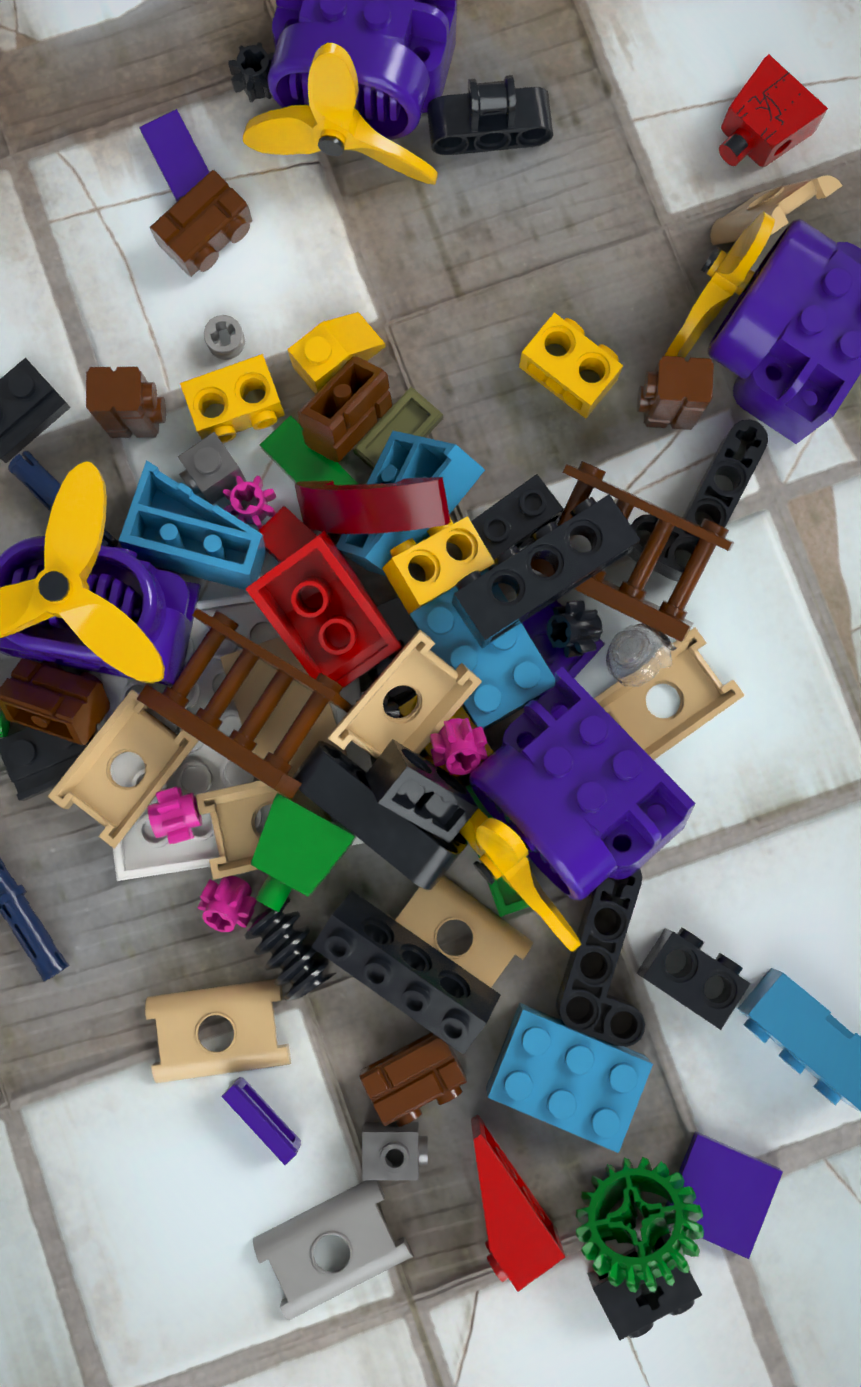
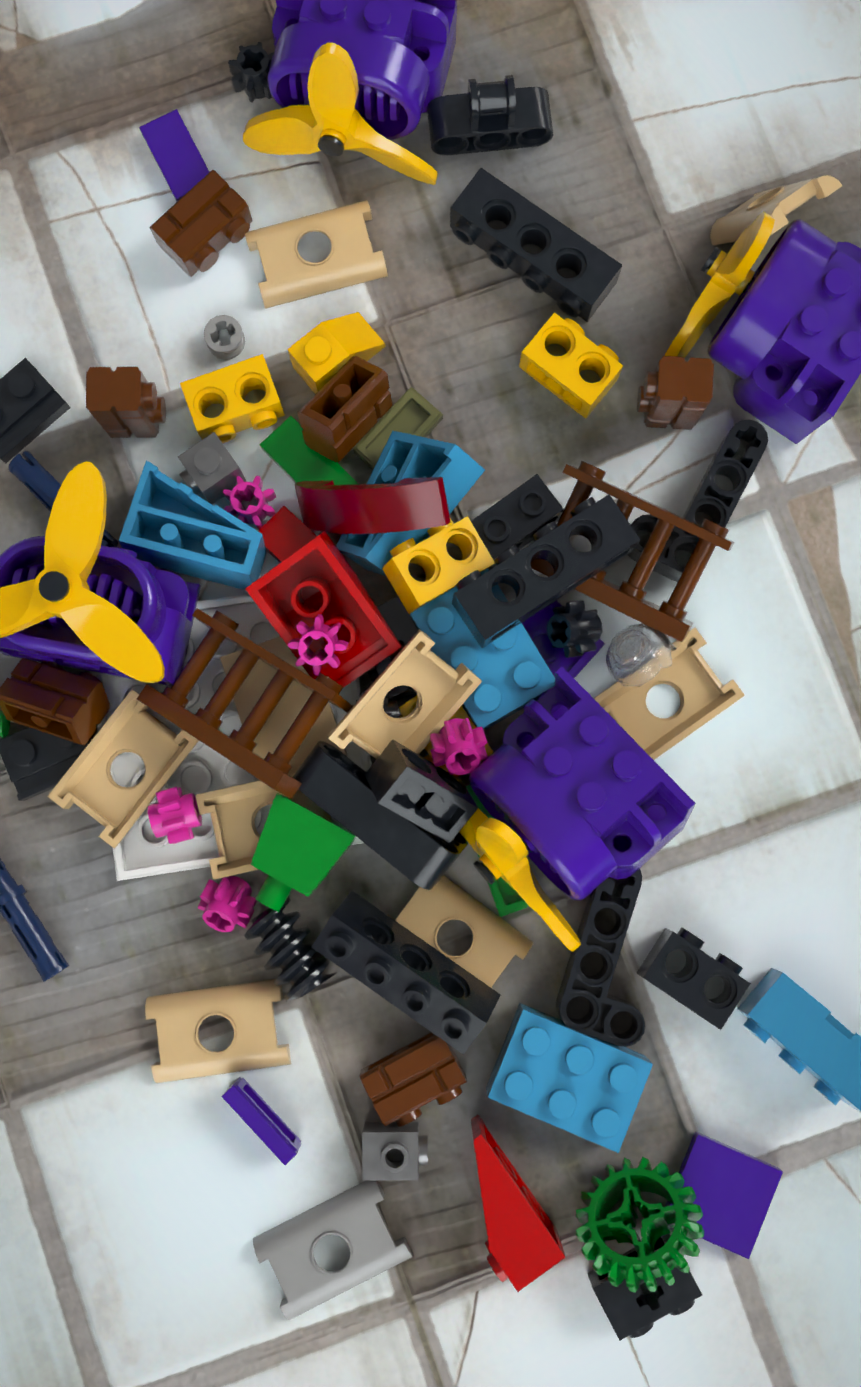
(294, 278): none -> tan piece
(320, 656): none -> dark pink gear
(491, 200): none -> black brick
(769, 116): red torso -> none

